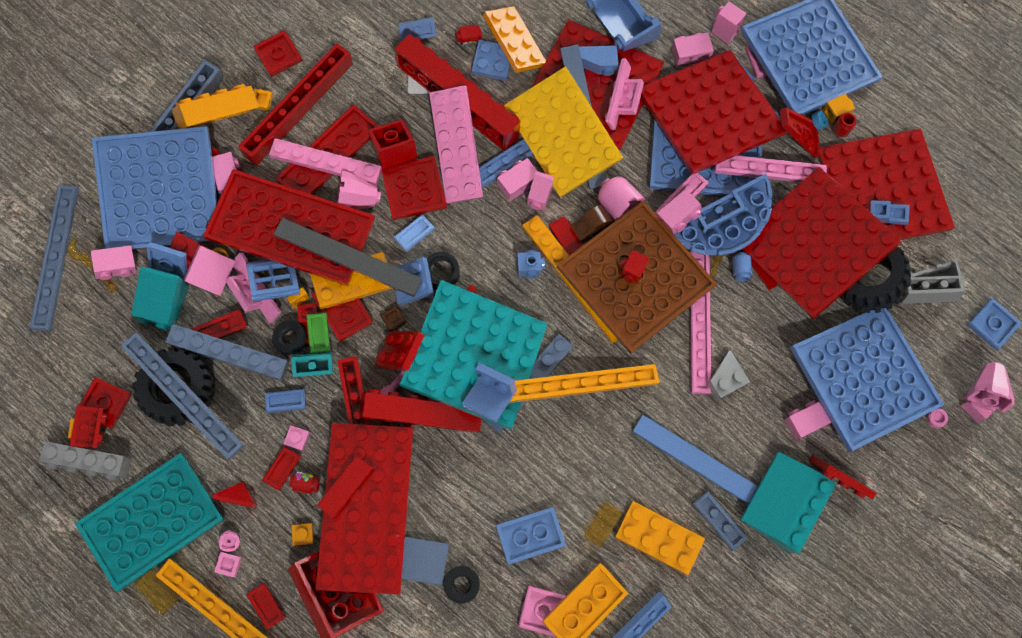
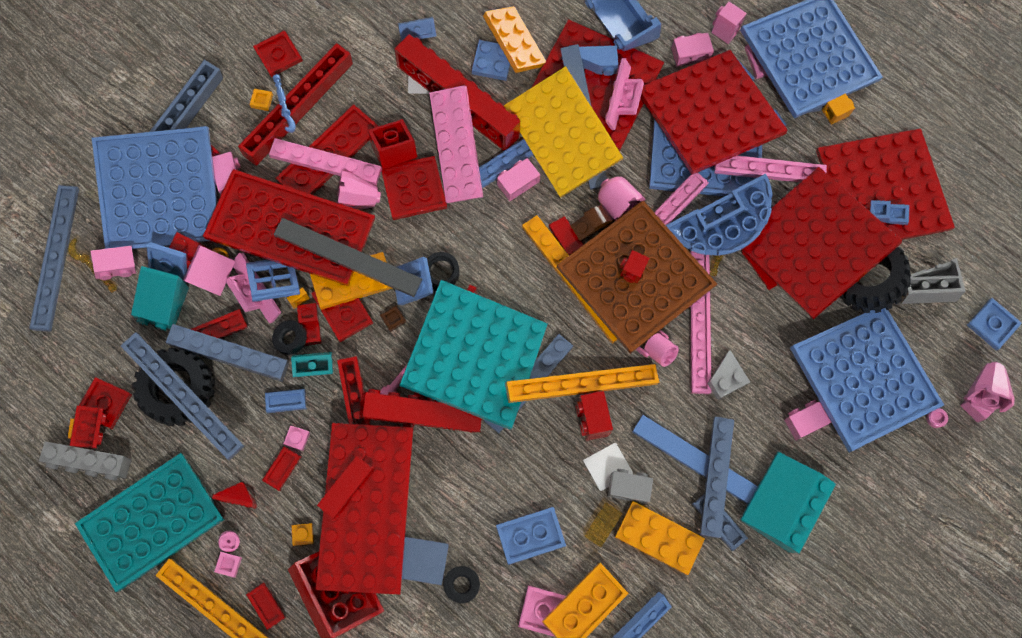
(156, 592): clear yellow tile -> none
(214, 108): light orange brick -> none
(282, 99): none -> medium blue piece
(305, 483): red brick -> none
(318, 333): bright green tile -> none
(399, 350): red plate -> none
(414, 233): light blue tile -> none
(468, 34): red brick -> none
(490, 393): medium blue bracket -> none
(530, 264): medium blue brick -> none
(540, 191): bright pink slope -> none
(594, 416): none -> red brick
(604, 463): none -> white sticker
(630, 486): none -> light grey brick
(660, 349): none -> bright pink piece
(680, 211): bright pink brick -> none
(716, 477): none -> sand blue plate
(742, 267): medium blue brick -> none
(801, 130): red wing -> none
(819, 120): dark azure tile -> none
(844, 124): red brick -> none
(844, 480): red wing -> none

